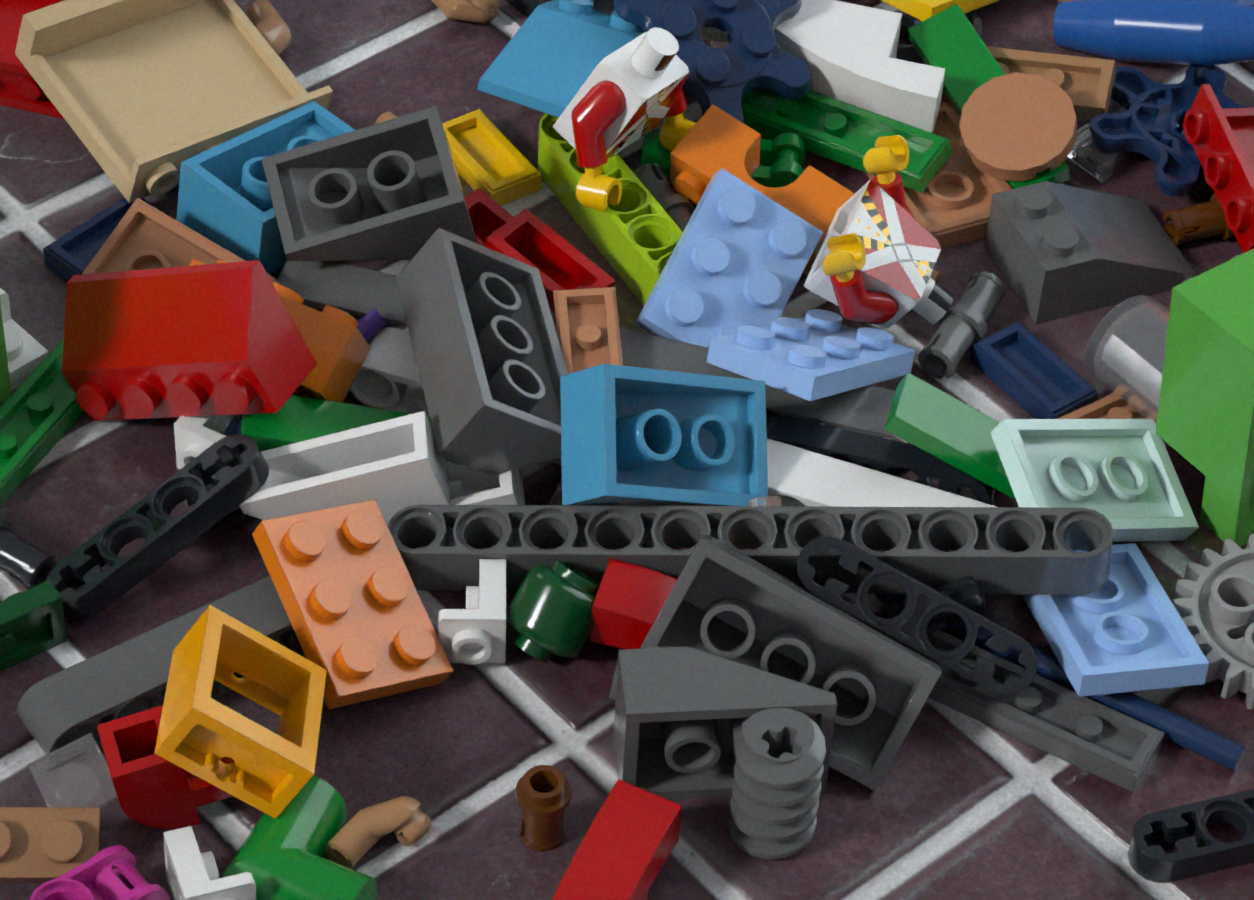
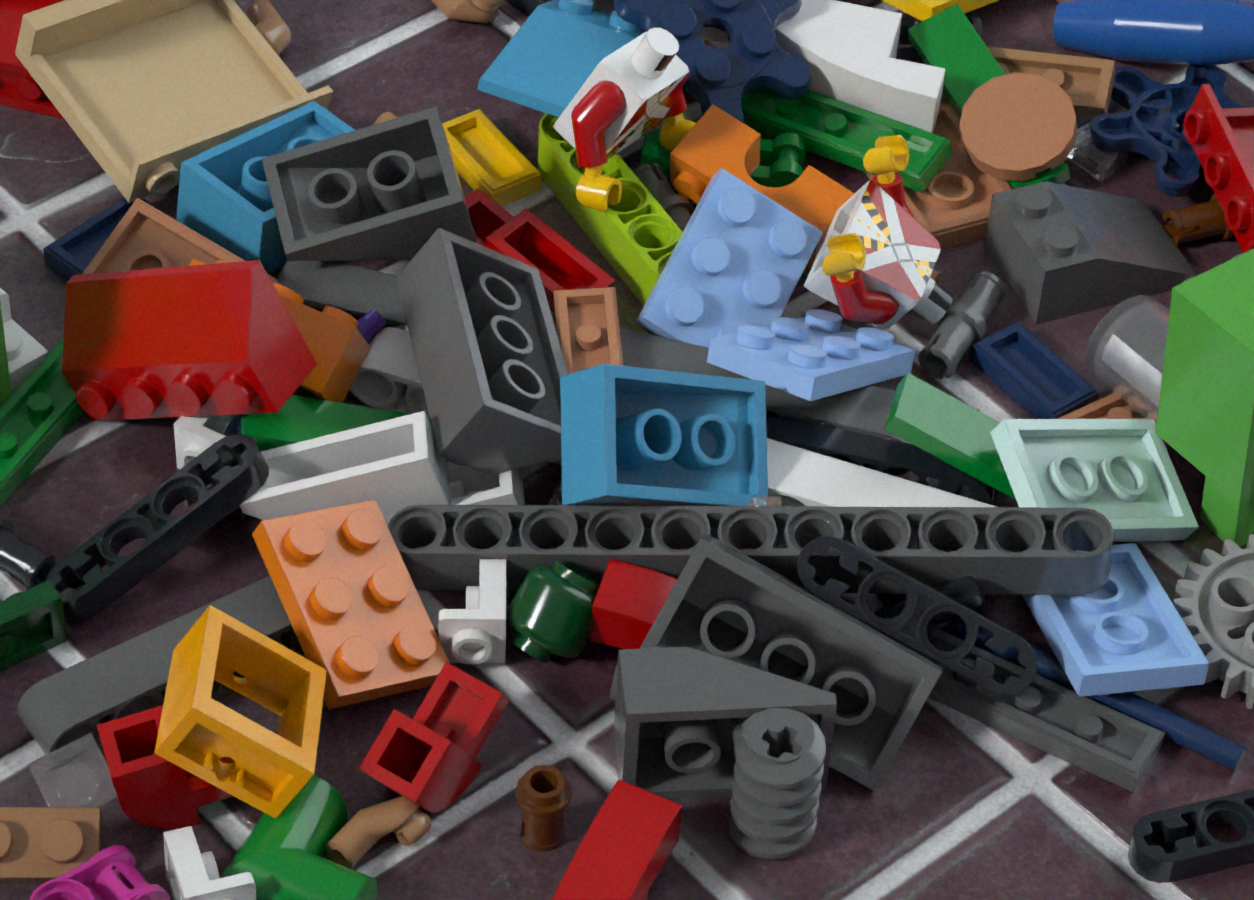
(437, 750): none -> red brick

